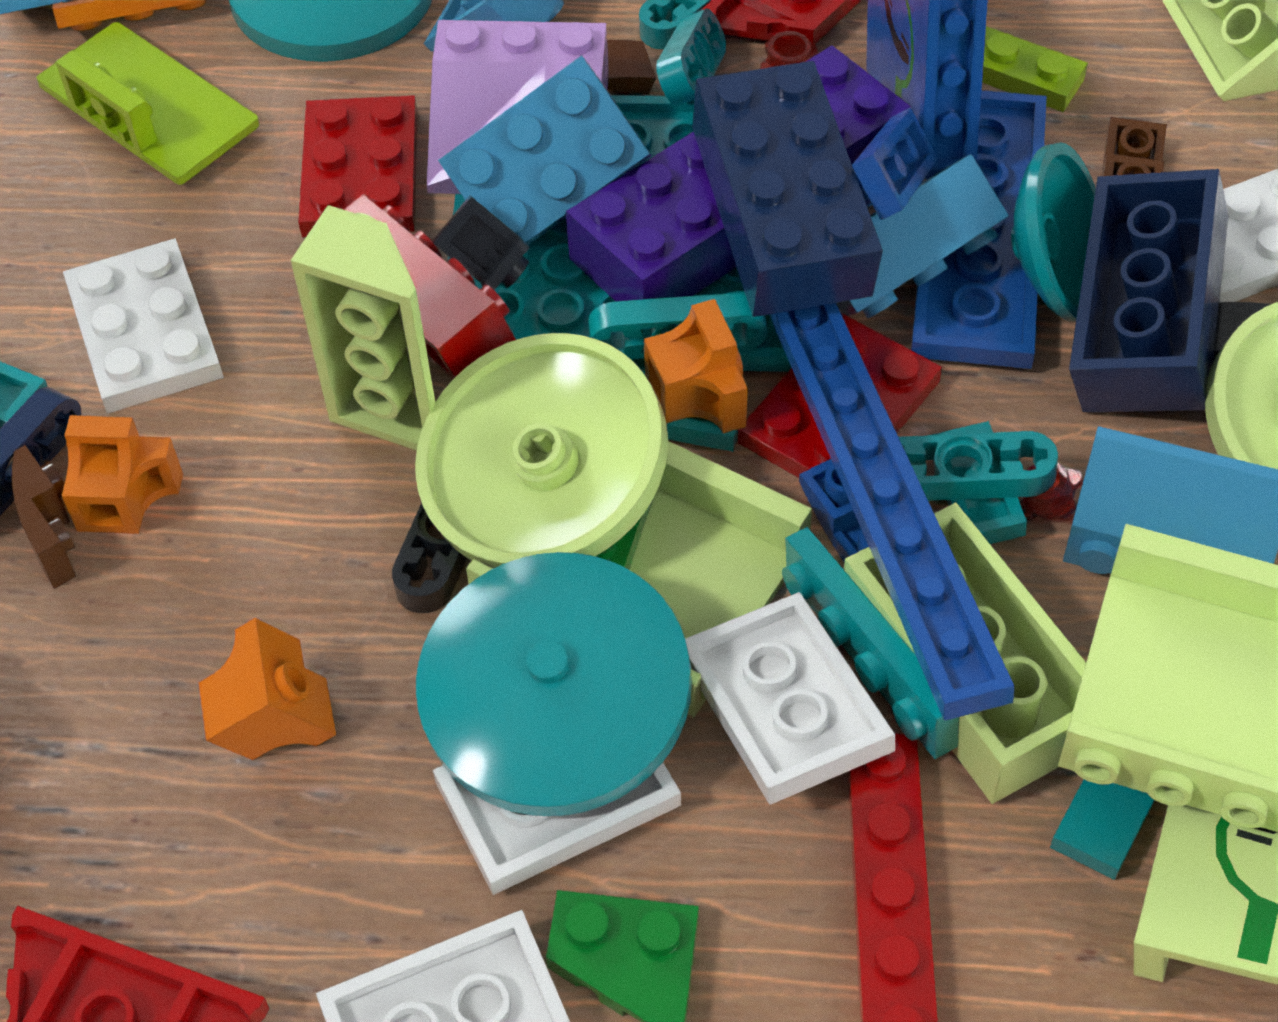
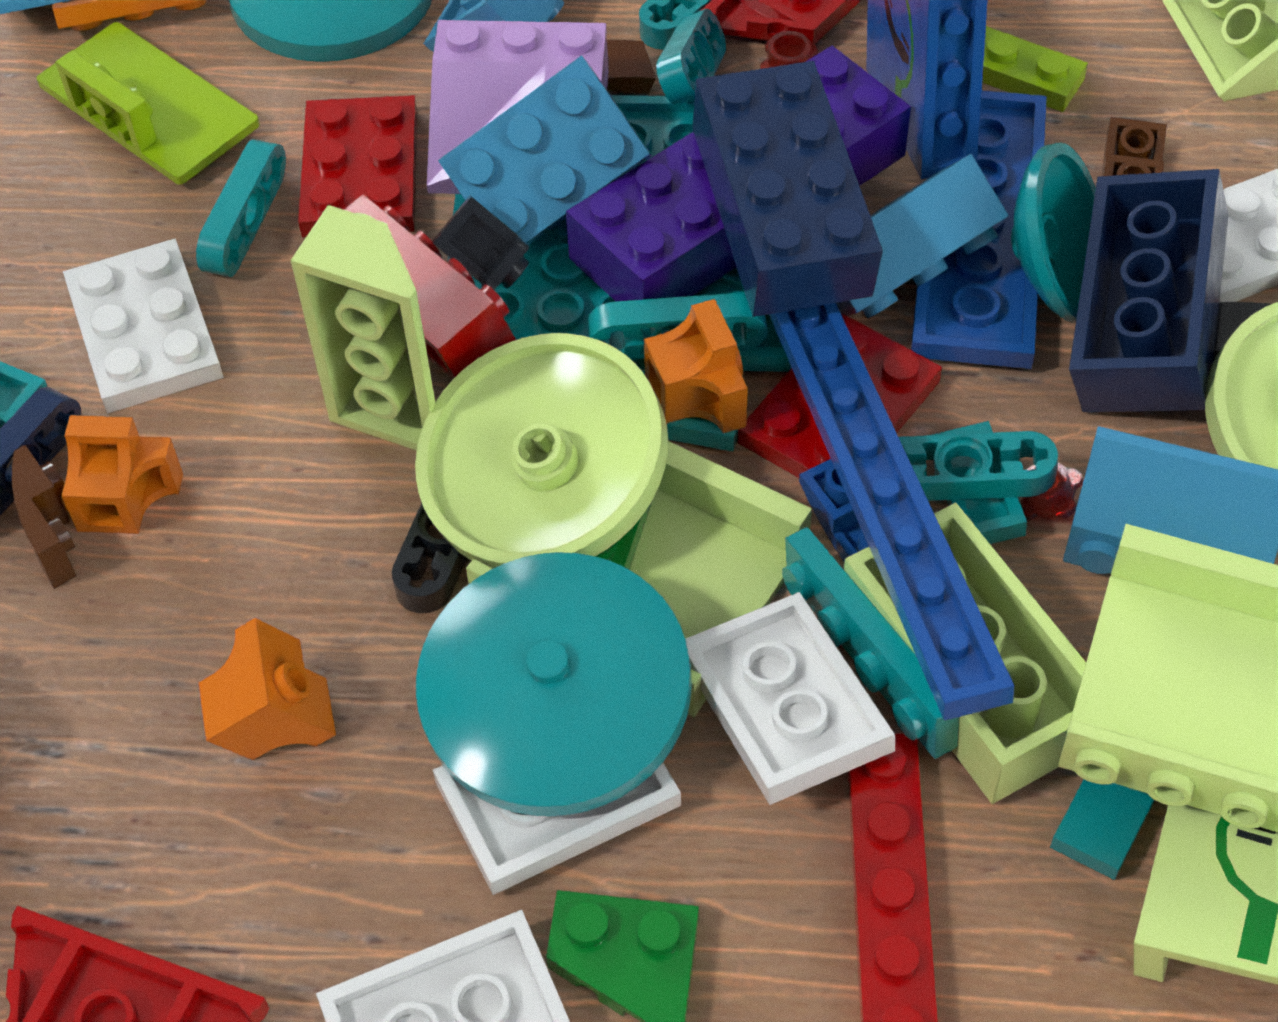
(241, 208): none -> teal beam
(894, 164): blue plate -> none

